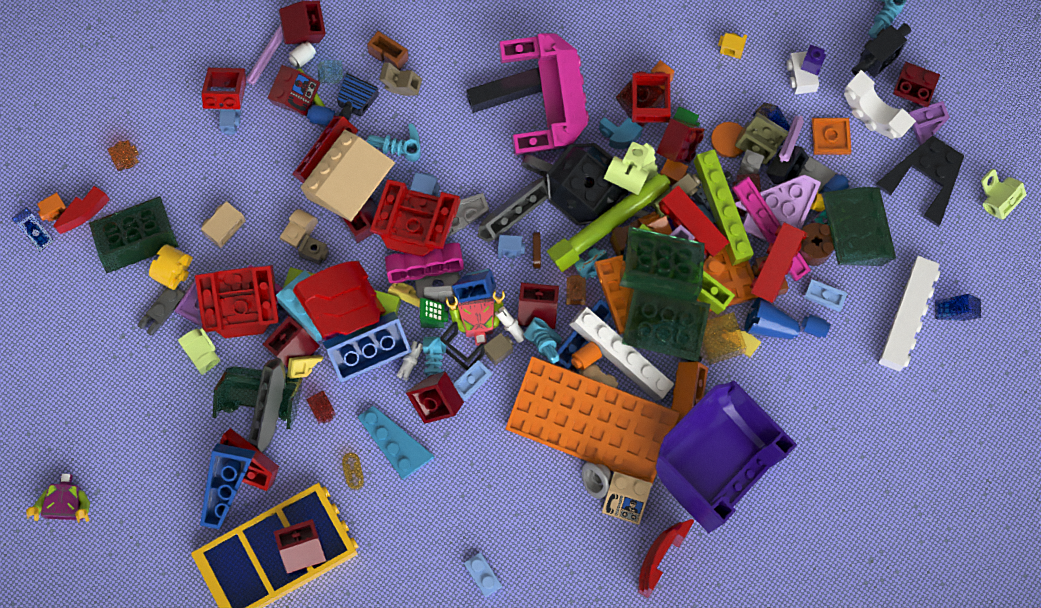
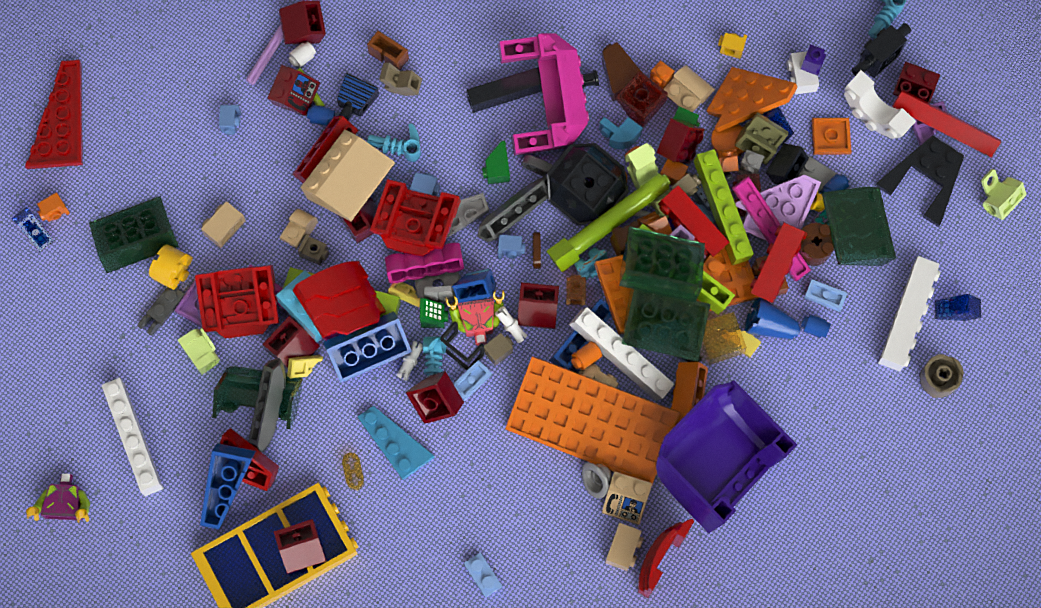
(60, 129): none -> red wing
(81, 210): red slope -> none
(124, 155): clear orange brick -> none
(132, 437): none -> white brick
(224, 78): red window -> none
(321, 407): clear red brick -> none
(330, 71): clear light blue brick -> none
(497, 166): none -> green slope
(544, 339): medium azure piece -> none
(590, 79): none -> black bush
(618, 68): none -> reddish brown slope
(623, 547): none -> tan brick
(628, 172): yellowish green piece -> none
(651, 115): red window -> none
(688, 89): none -> tan brick
(728, 160): none -> orange brick
(745, 94): none -> orange wing
(791, 139): lavender axle -> none
(937, 366): none -> dark tan brick
(947, 123): none -> red tile

